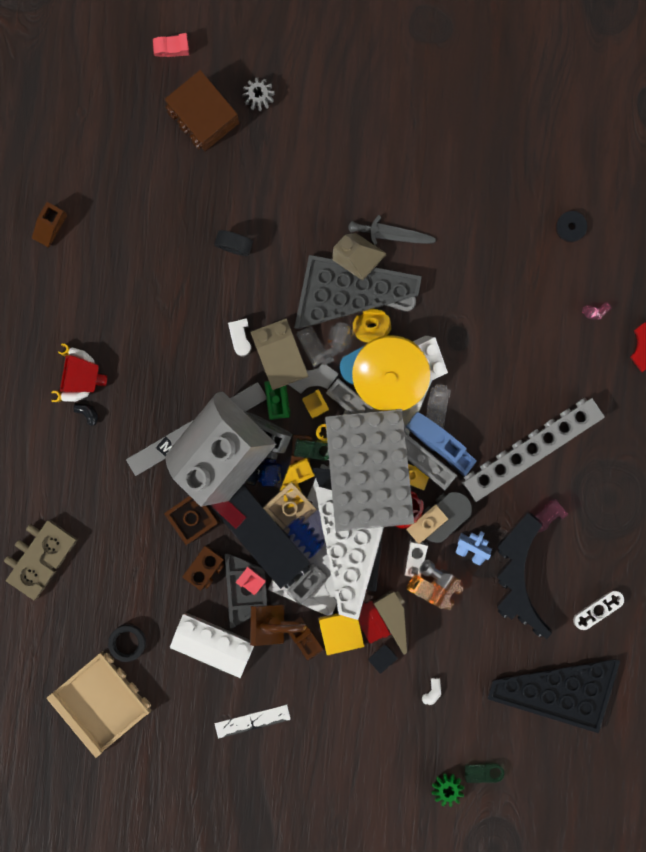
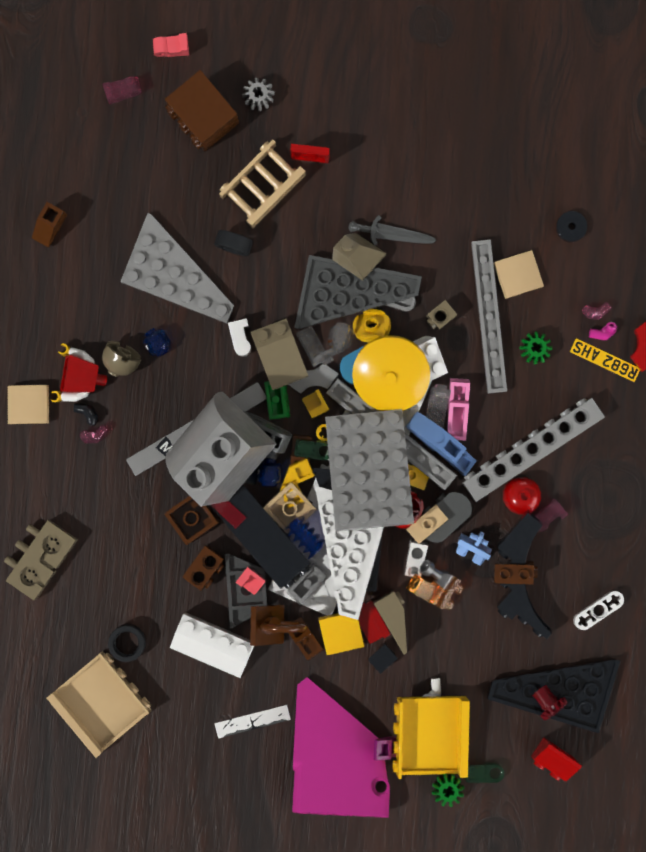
(28, 404): none -> tan slope
(93, 437): none -> clear pink arm
(120, 360): none -> dark tan cylinder
(122, 89): none -> clear pink leg
(157, 342): none -> clear blue head
(169, 273): none -> light grey wing
(268, 202): none -> tan fence
(310, 153): none -> red tile
(334, 760): none -> dark pink panel
(384, 748): none -> magenta slope
(431, 735): none -> yellow panel
(449, 314): none -> dark tan brick
(458, 408): none -> bright pink slope
(489, 316): none -> light grey plate
(516, 573): none -> reddish brown bracket
(518, 274): none -> tan slope
(521, 495): none -> red cylinder
(536, 341): none -> green gear
(549, 702): none -> dark red gear
(555, 760): none -> red slope
(605, 333): none -> dark pink arm
(605, 360): none -> yellow sticker

